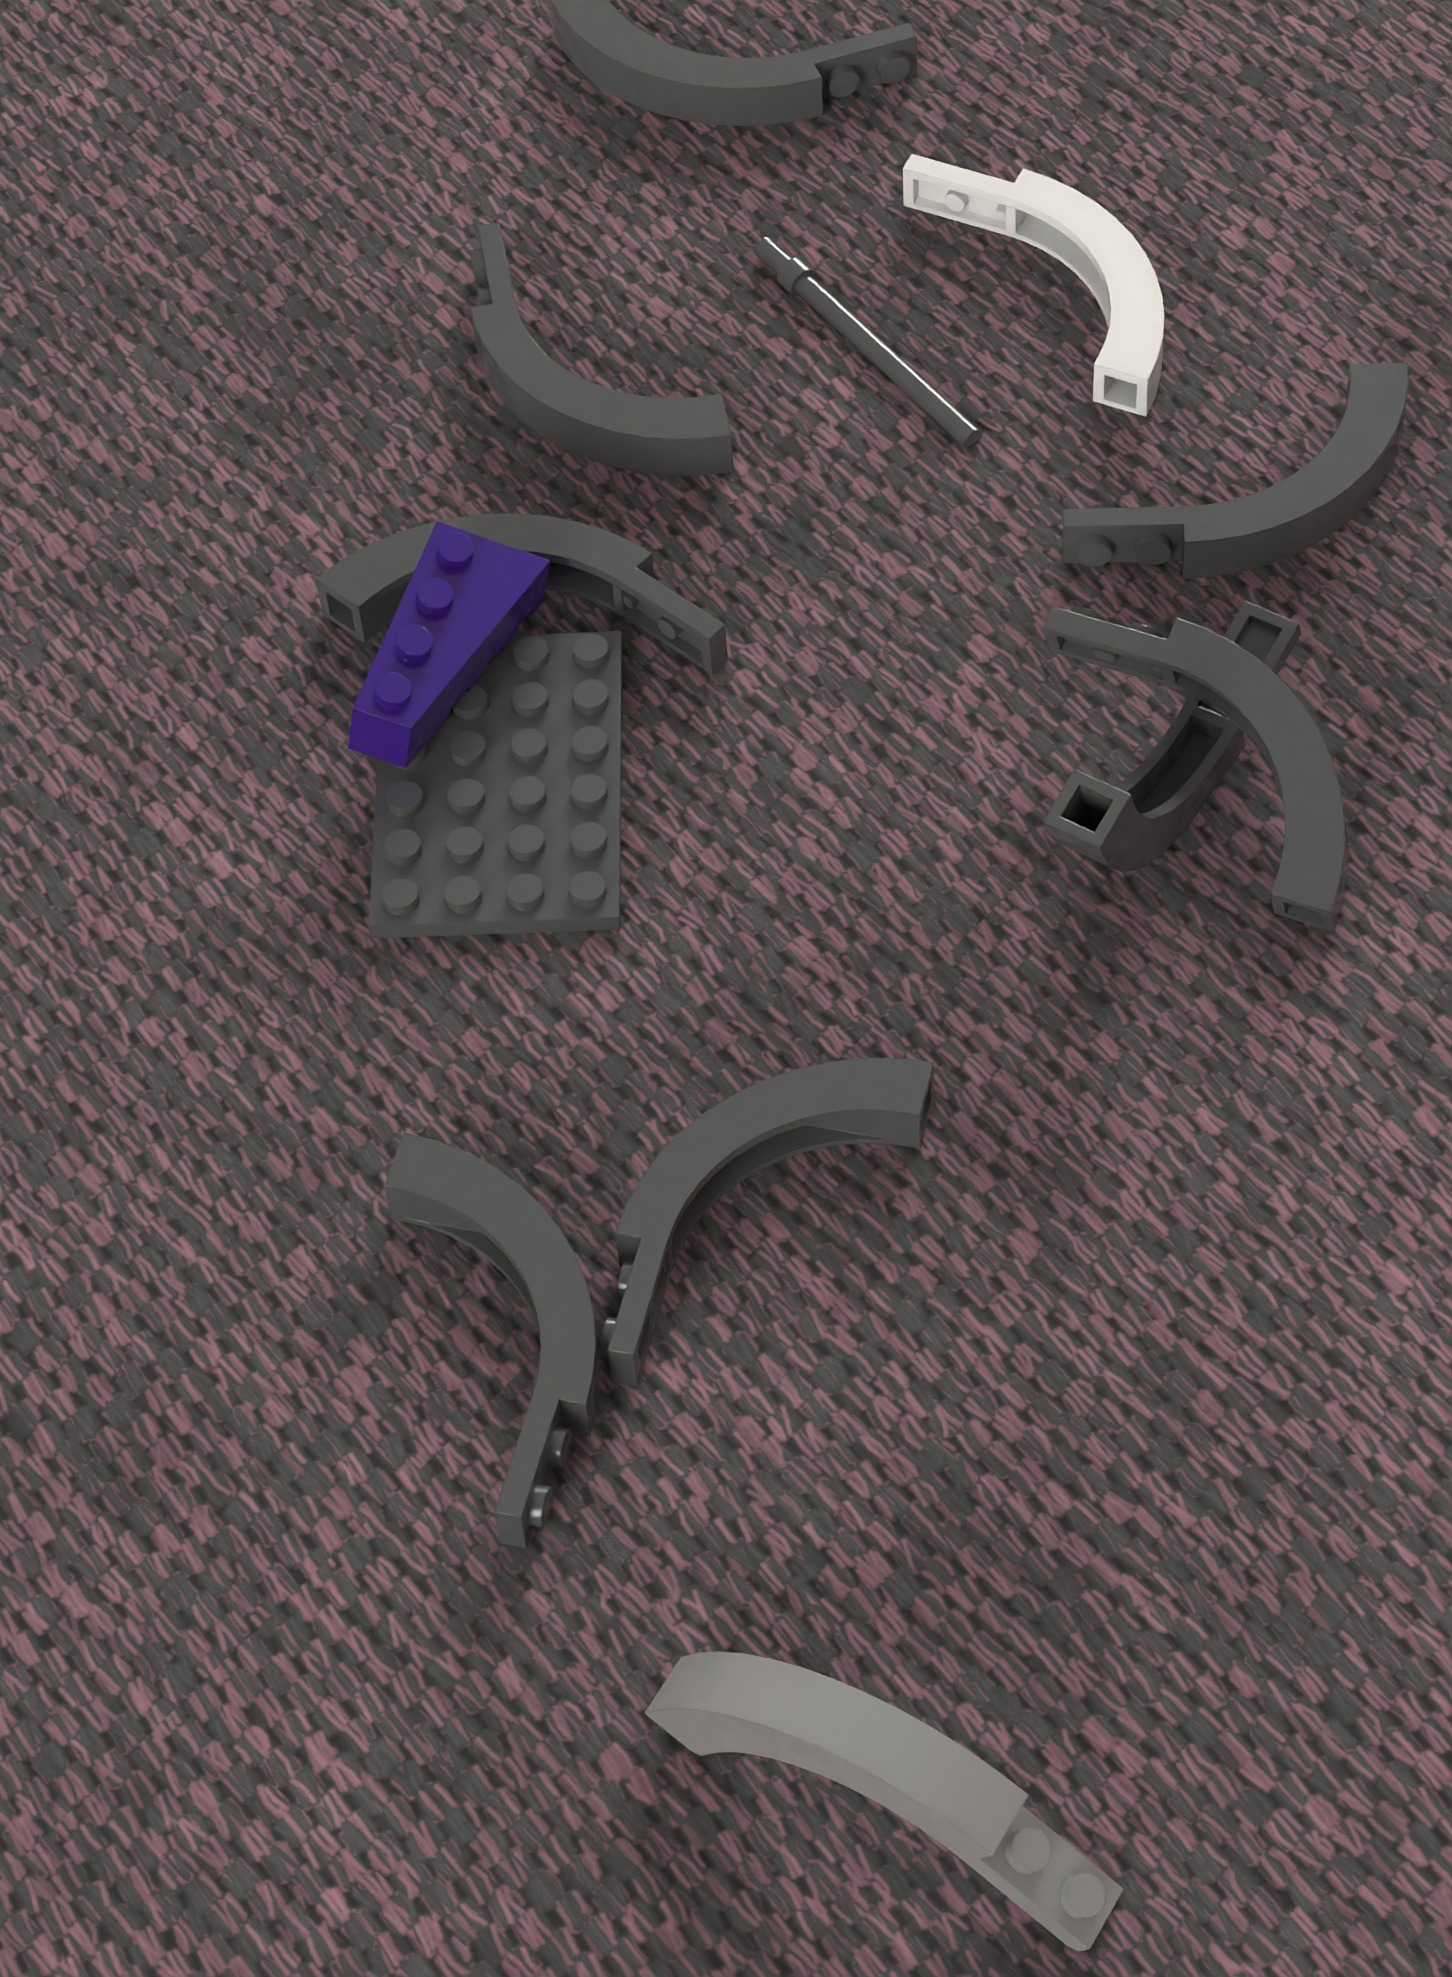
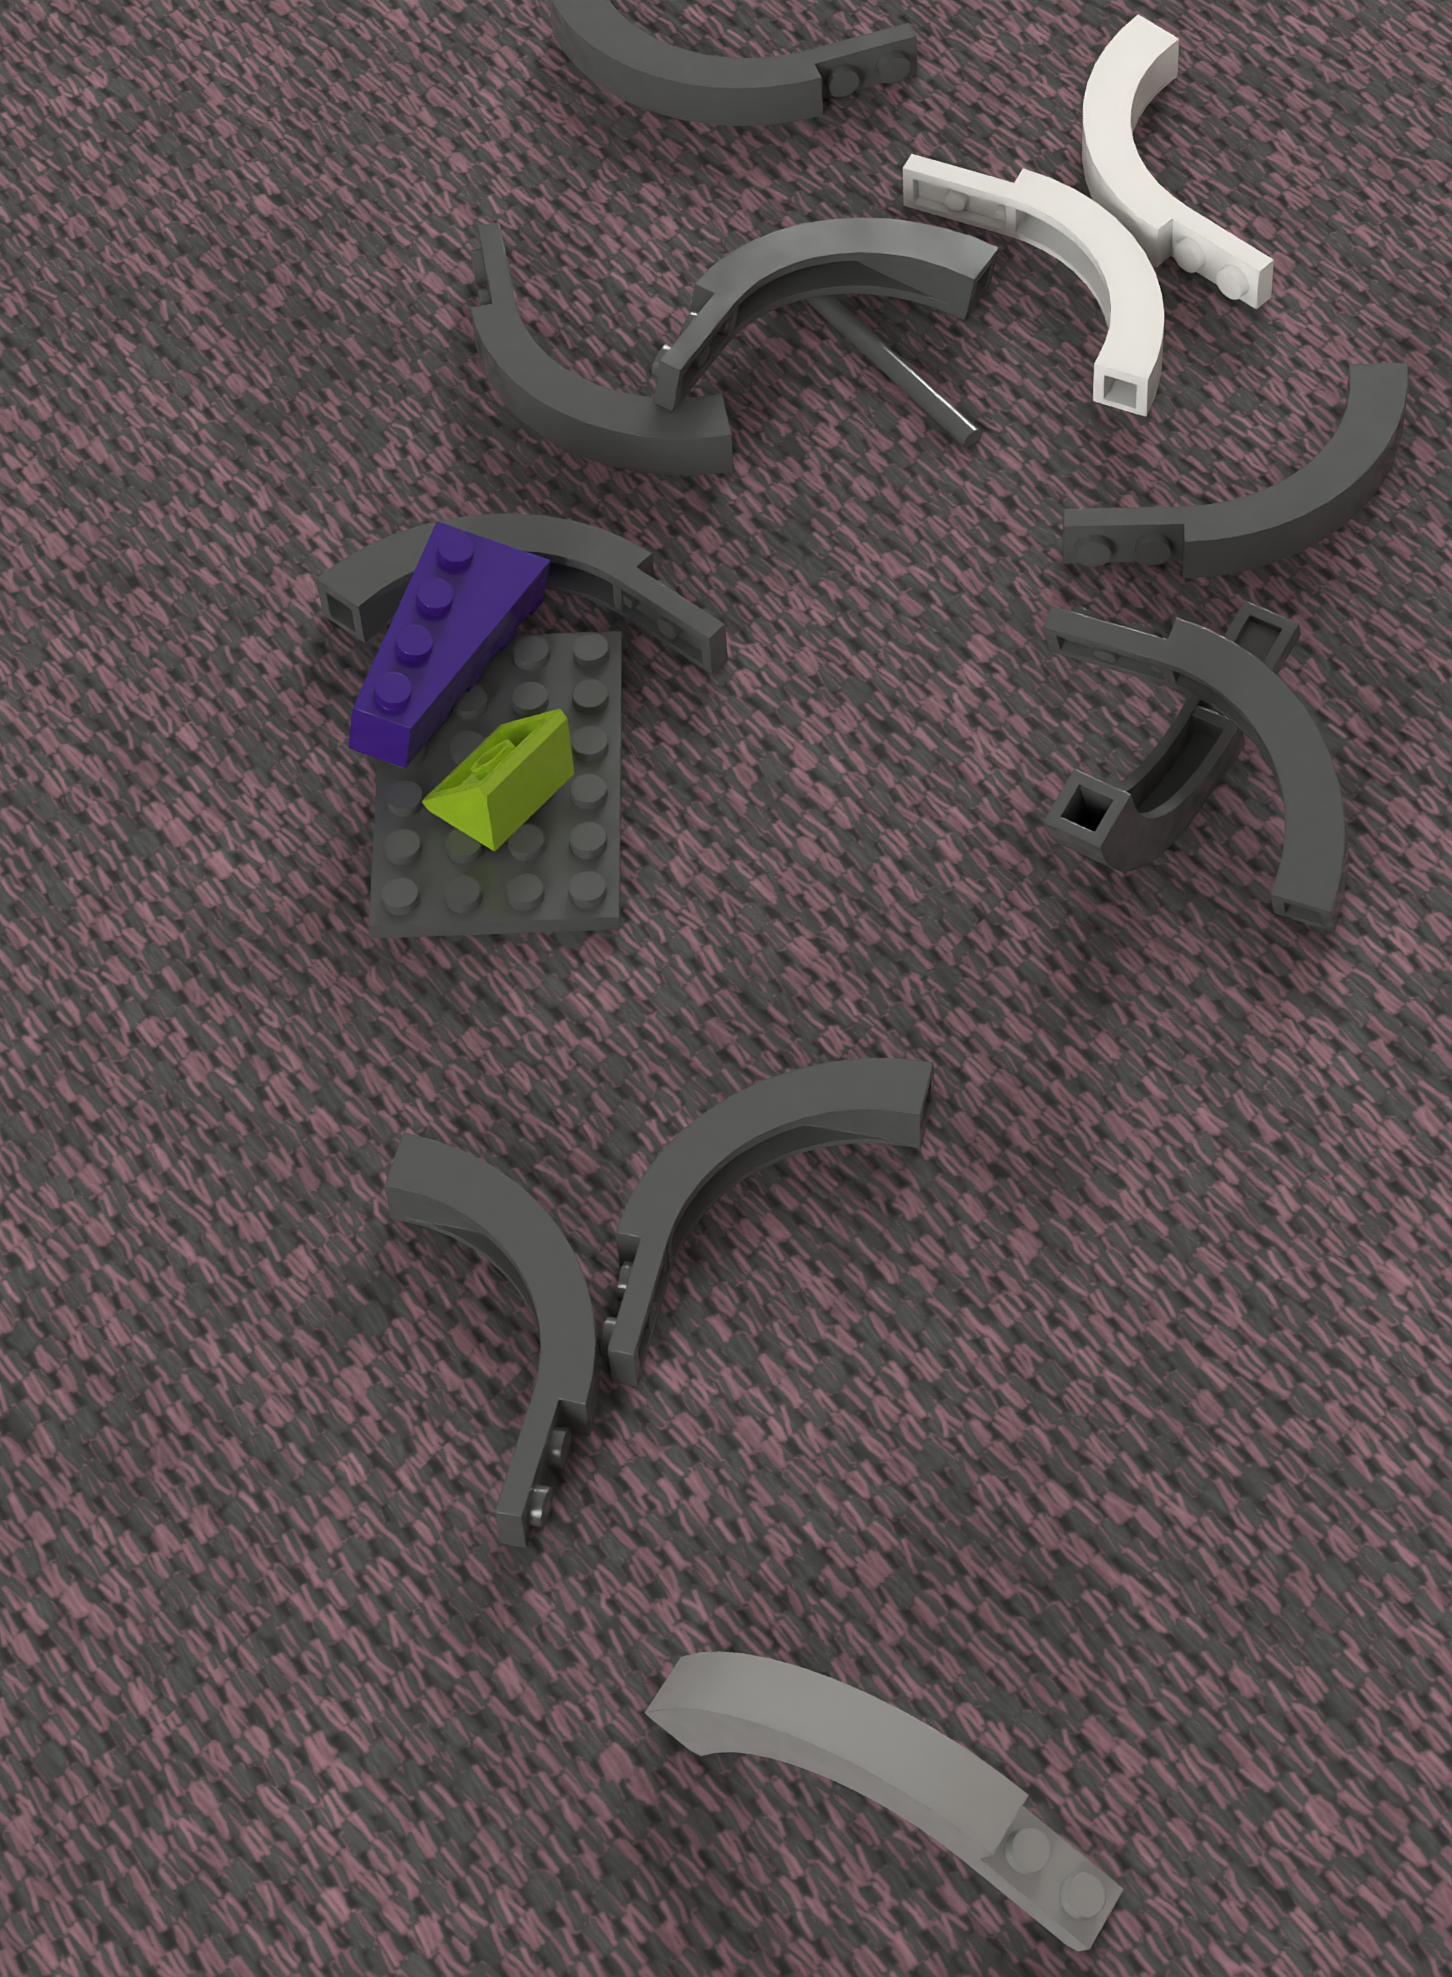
(506, 778): none -> lime slope
(815, 261): none -> dark grey arch
(1120, 87): none -> white arch

